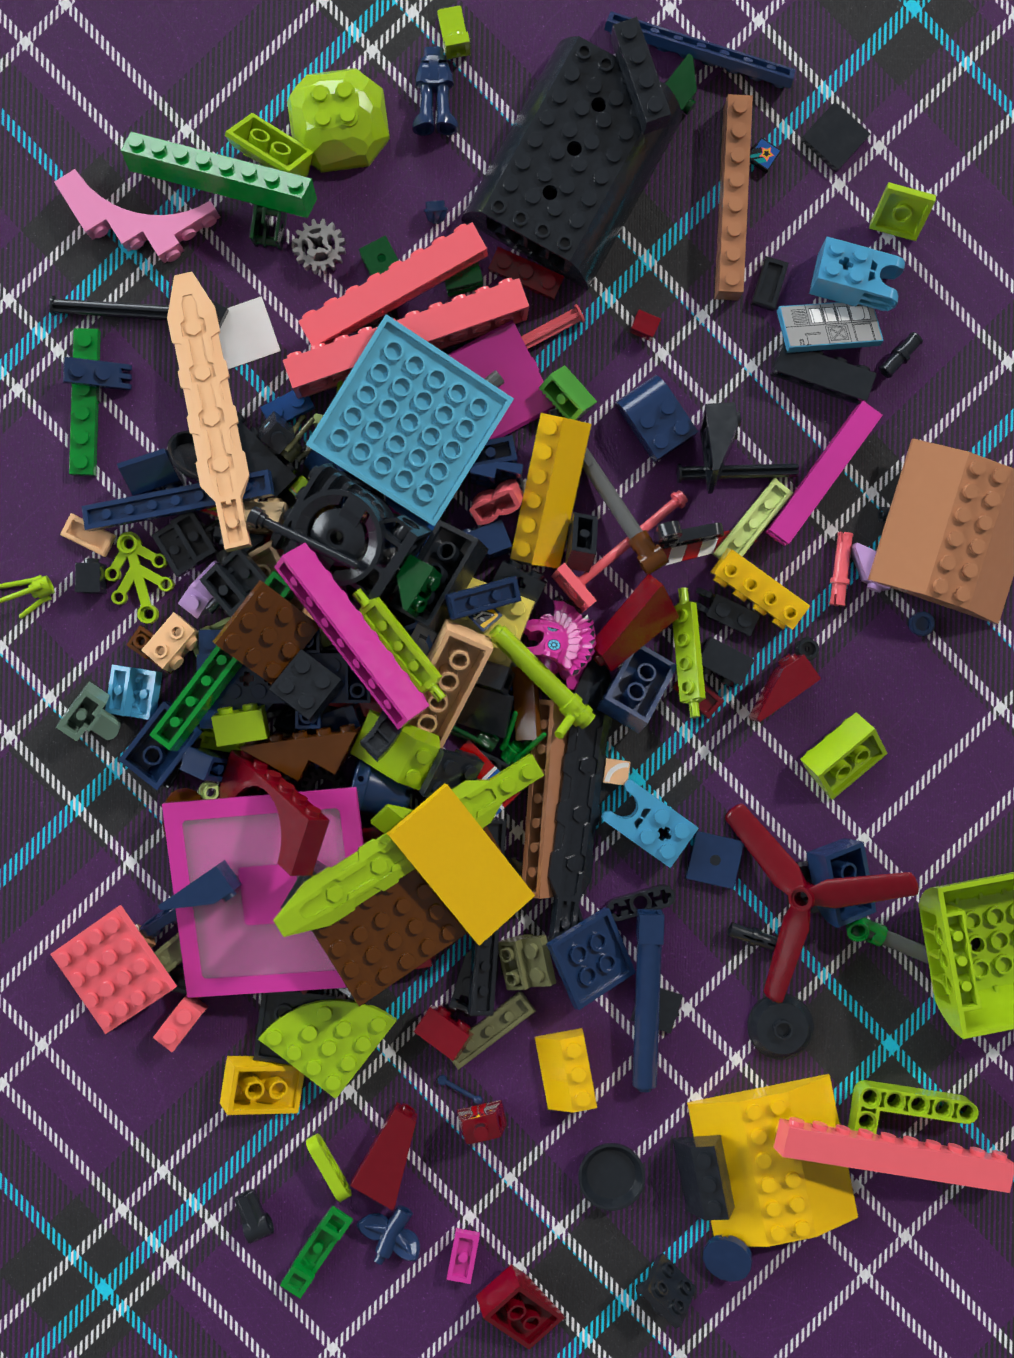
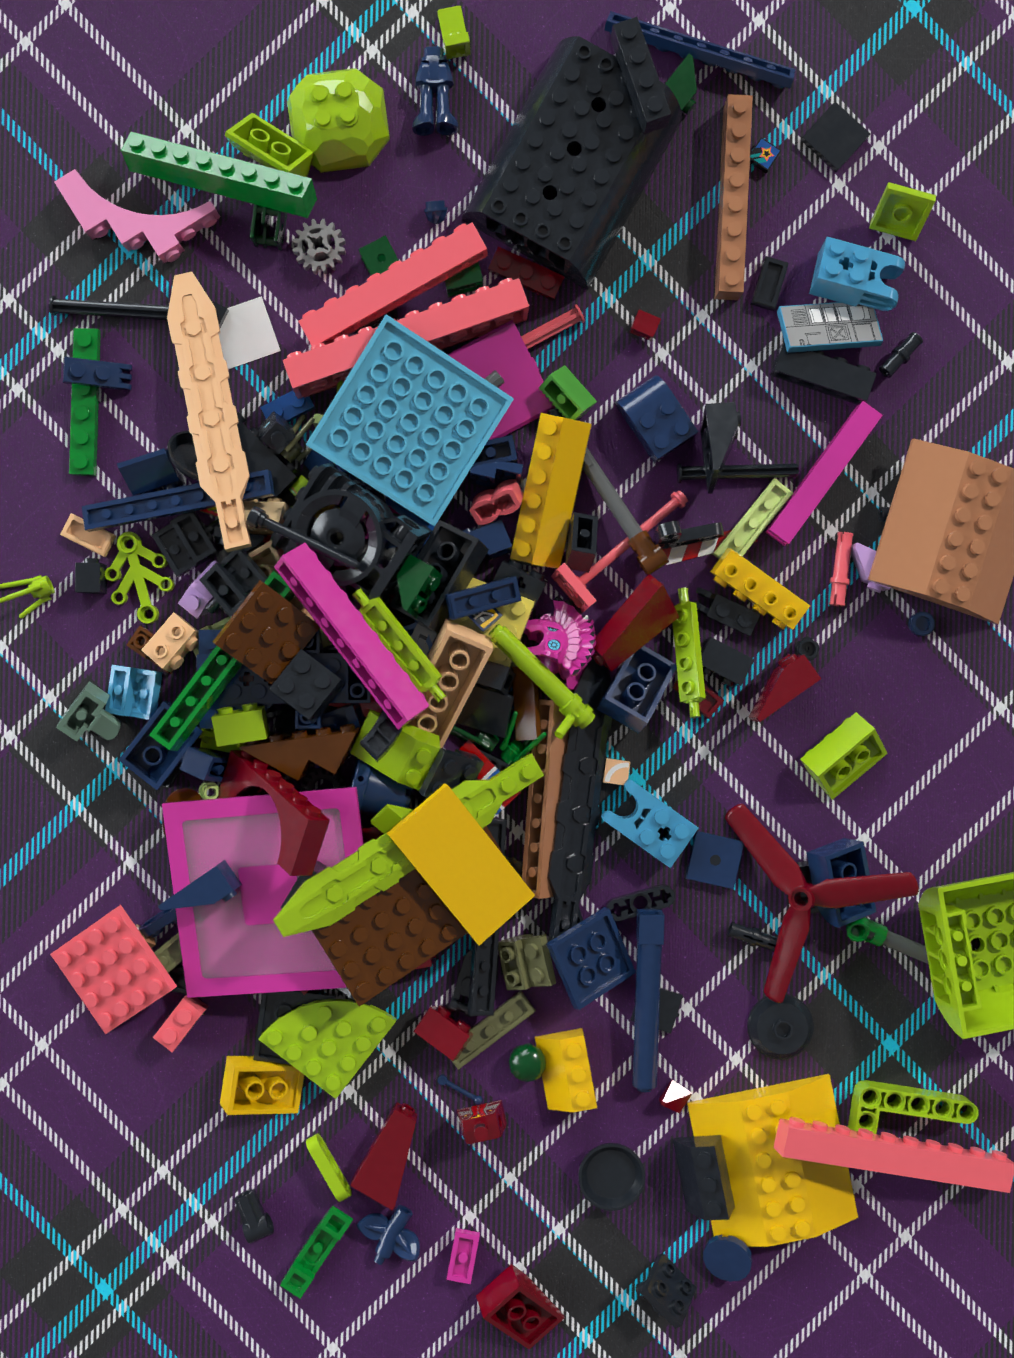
(527, 1062): none -> dark green hair
(675, 1096): none -> slope

